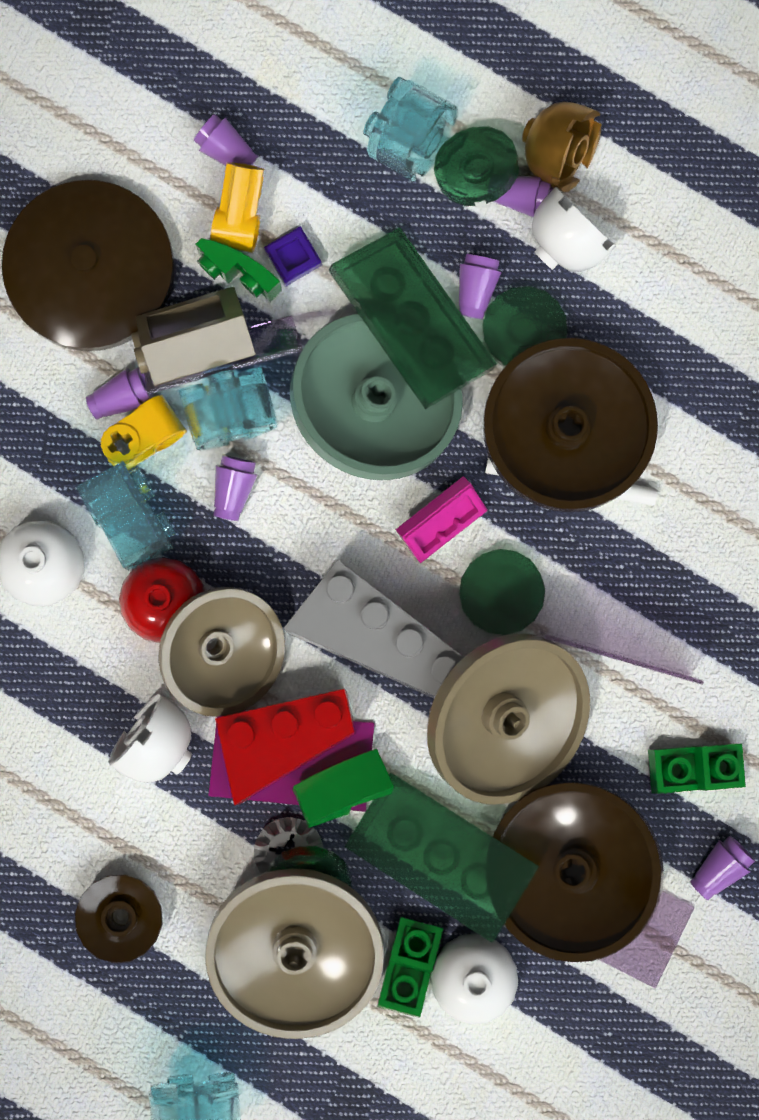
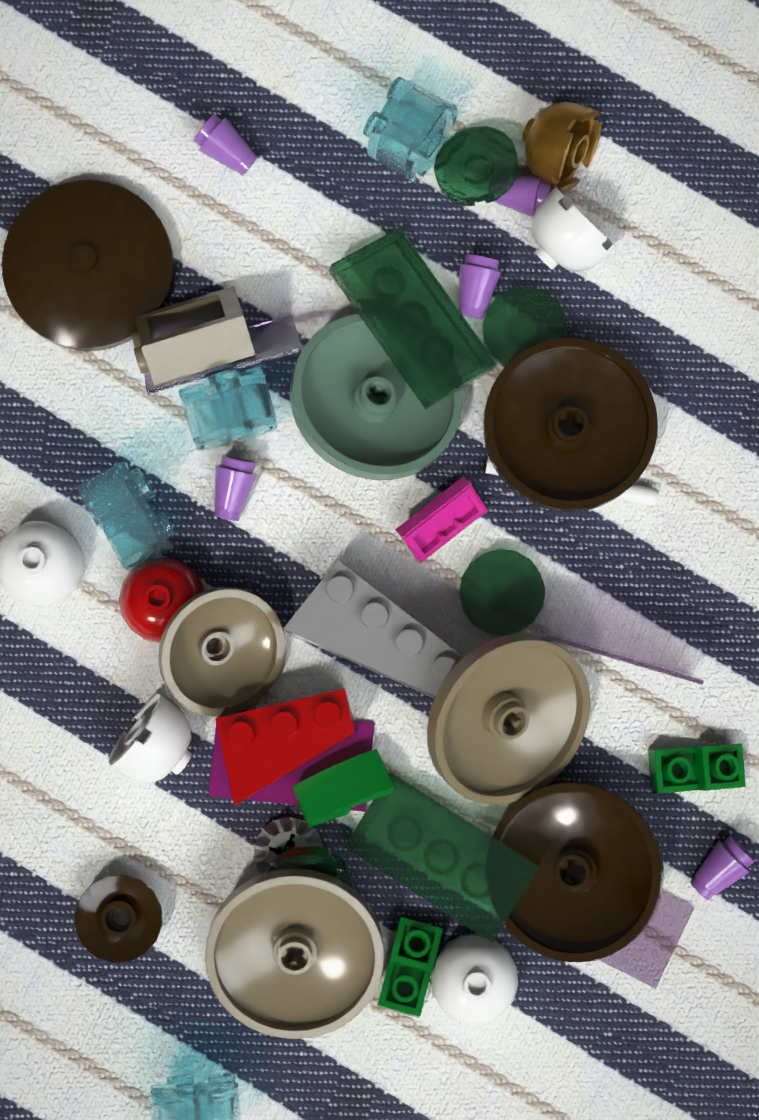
(119, 394): medium lavender cone -> none
(145, 430): yellow piece -> none
(228, 262): green slope -> none
(237, 218): yellow piece -> none
(293, 256): dark purple tile -> none

